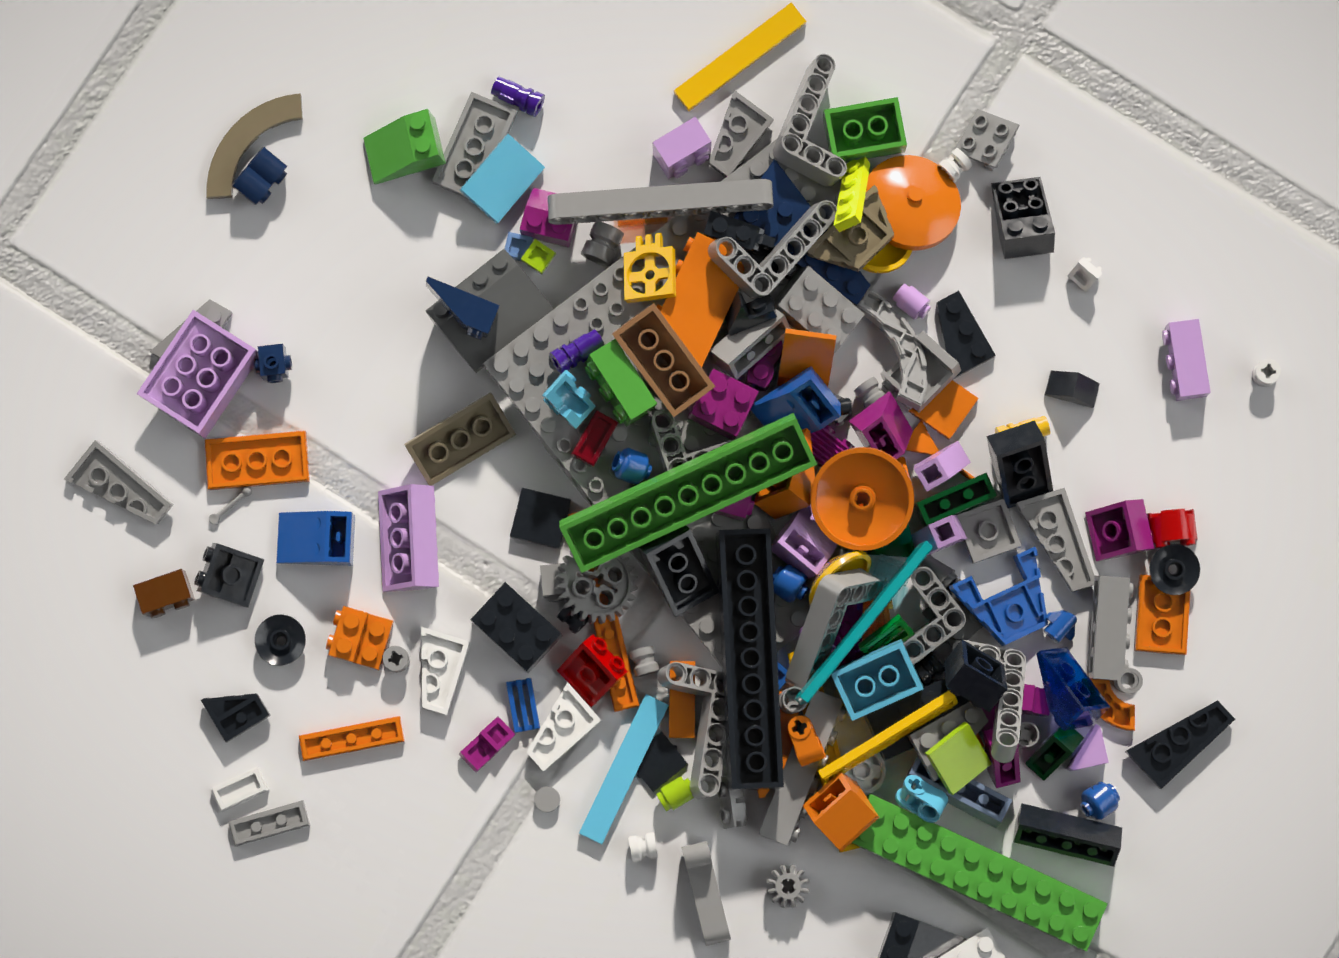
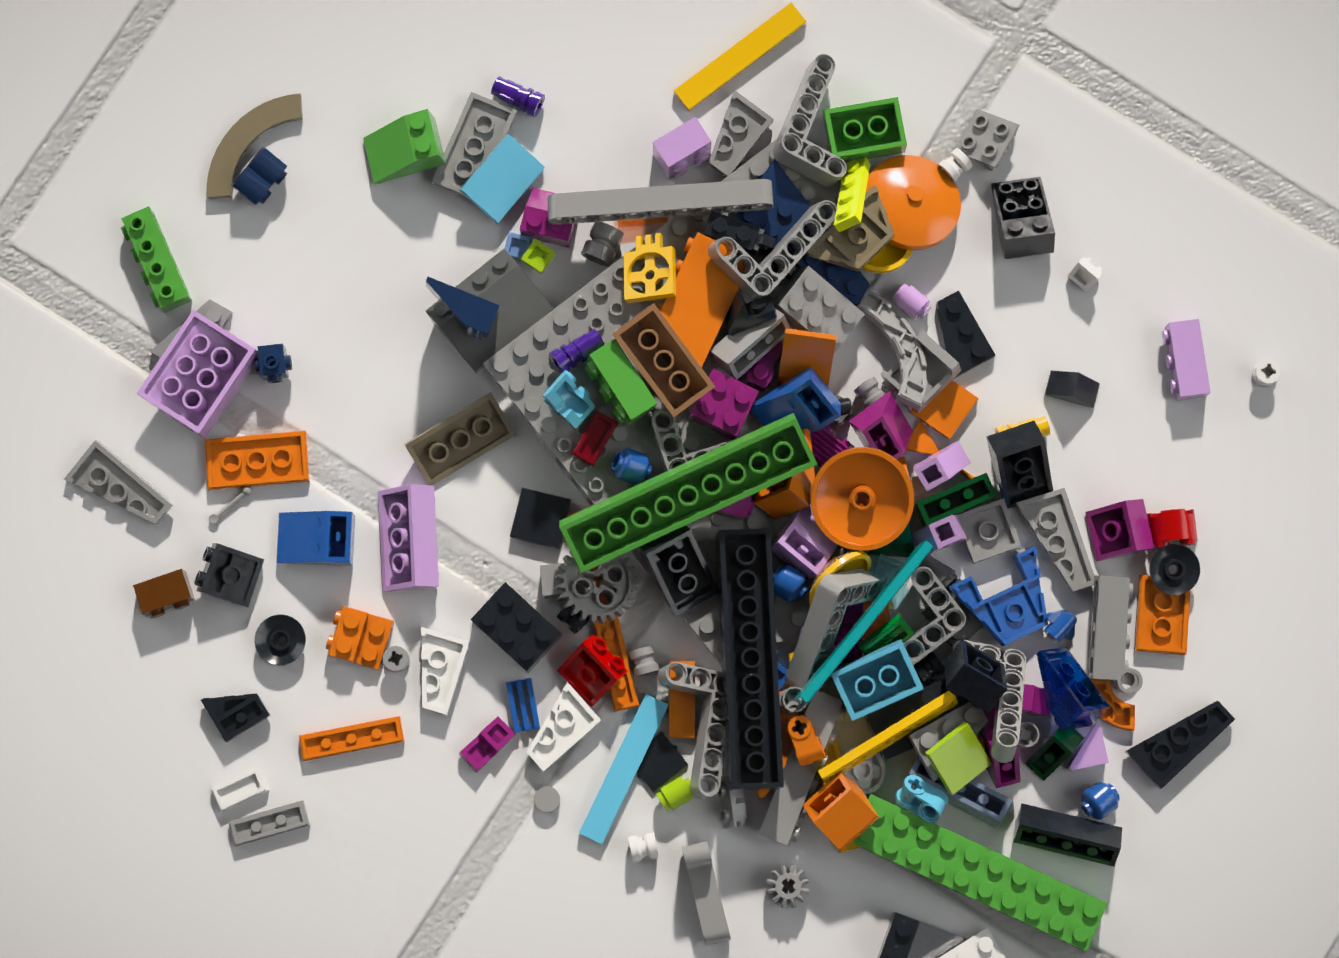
(156, 259): none -> bright green brick

